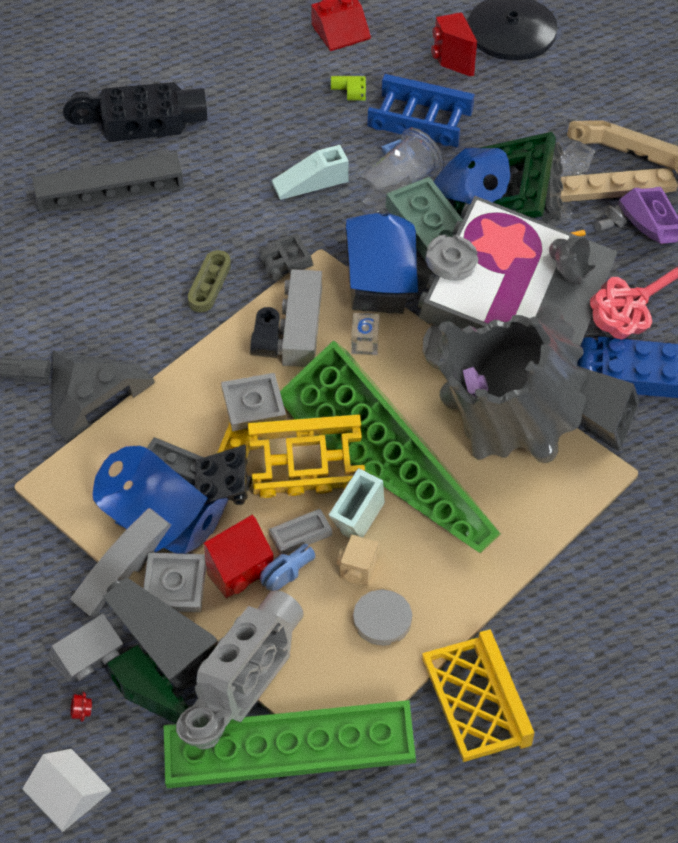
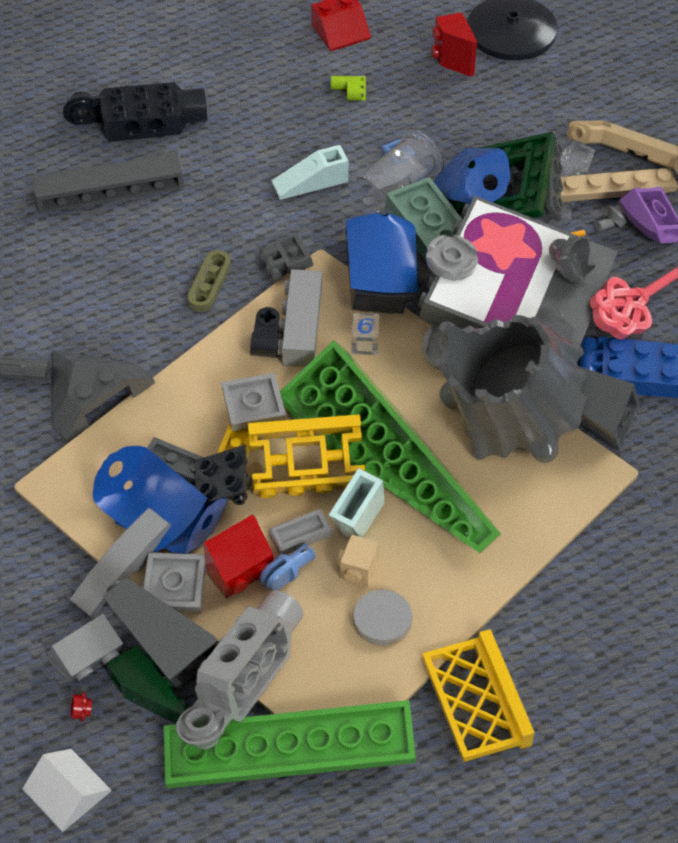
(423, 94): blue fence -> none
(474, 381): lavender plate -> none

